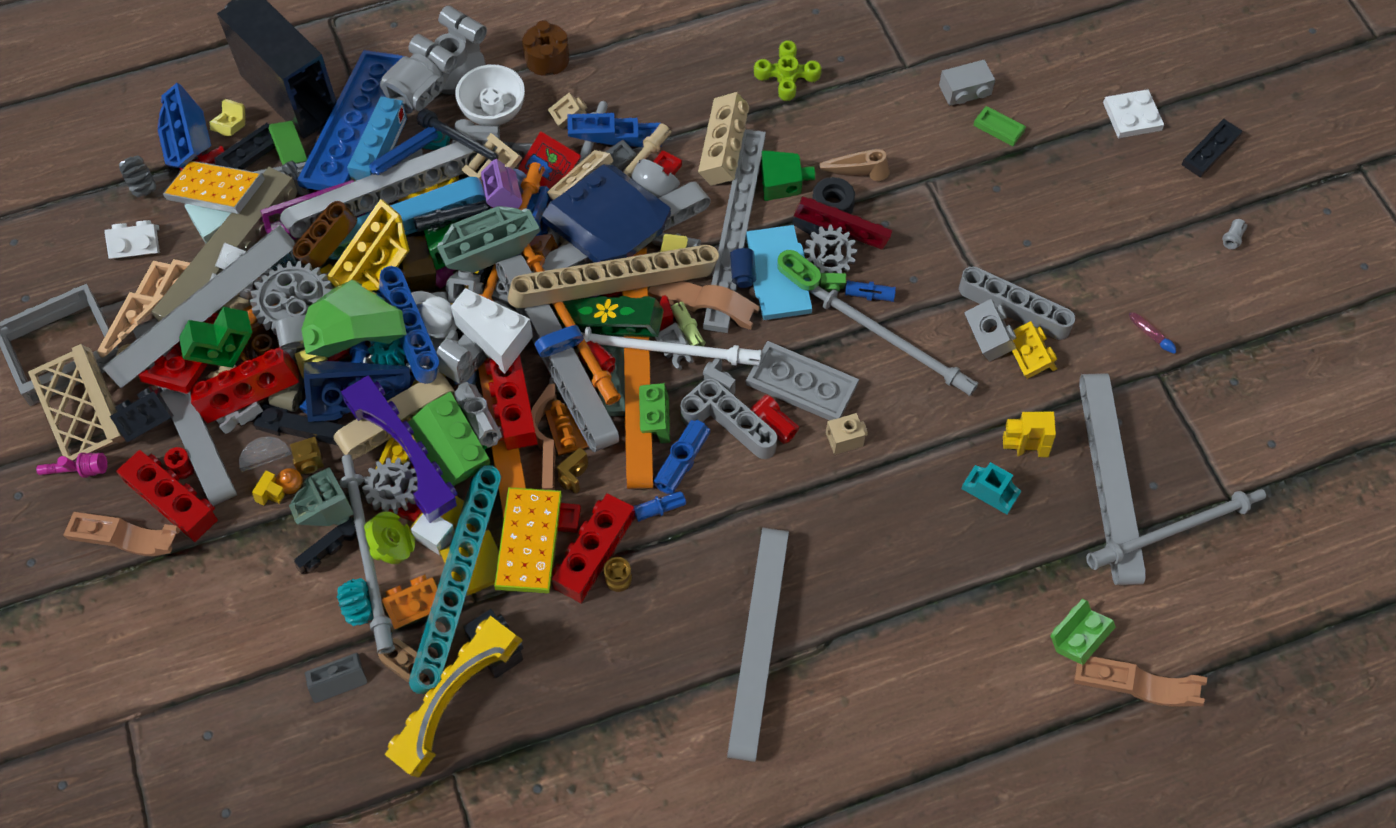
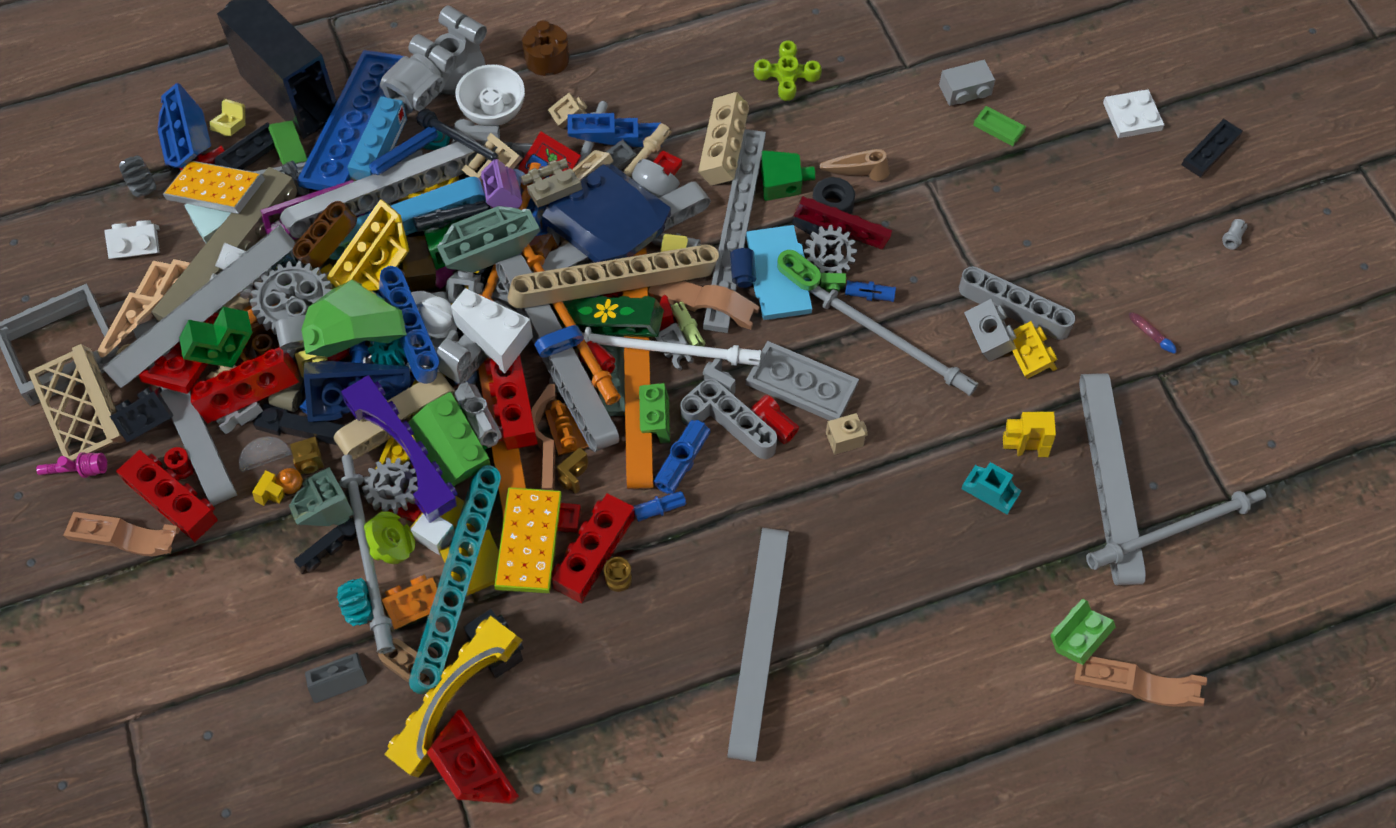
(469, 765): none -> red wing
(553, 187): none -> dark tan plate

